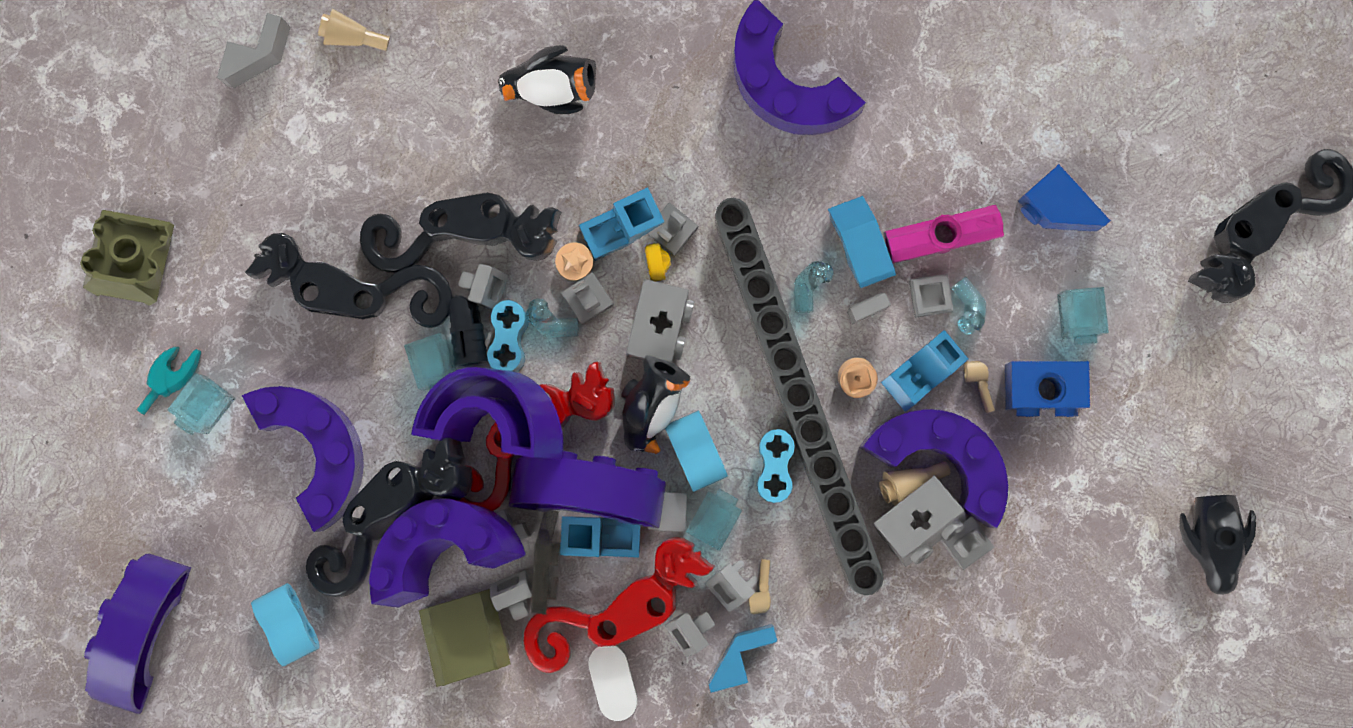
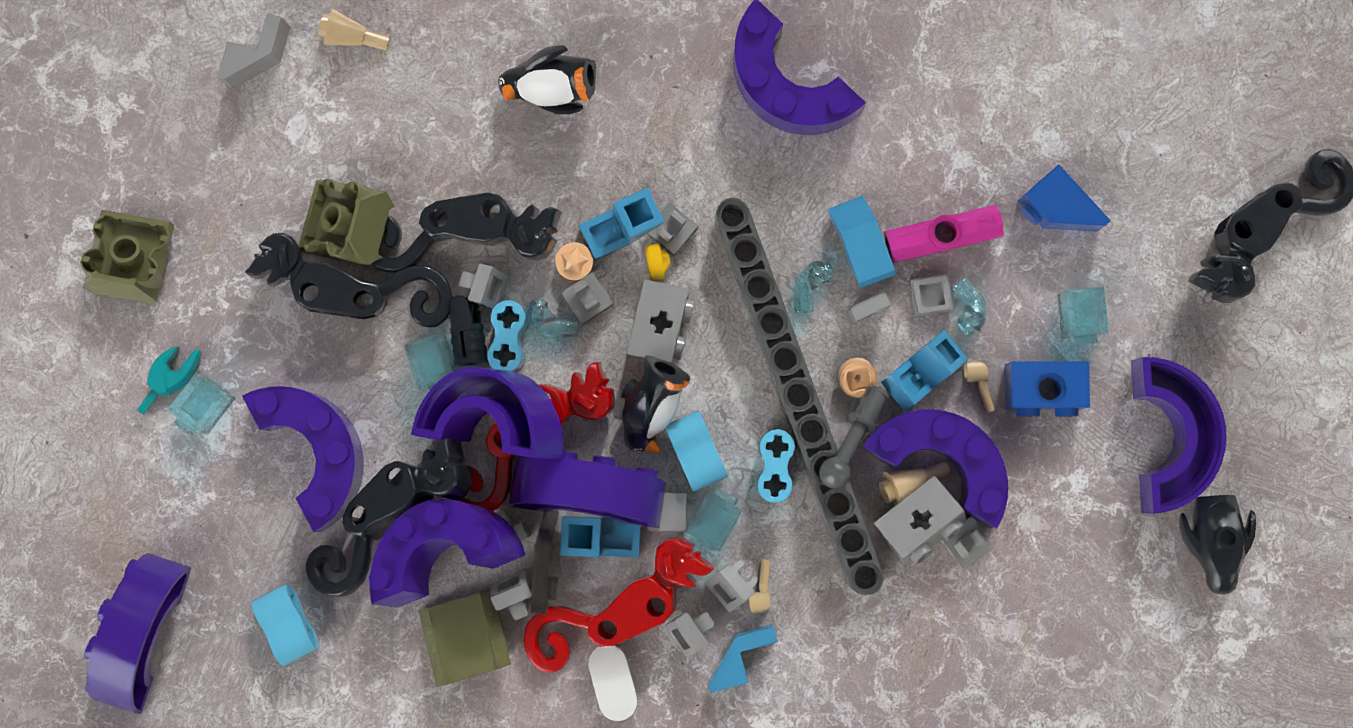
(345, 221): none -> olive slope
(835, 470): none -> dark grey pin
(1197, 431): none -> dark purple brick

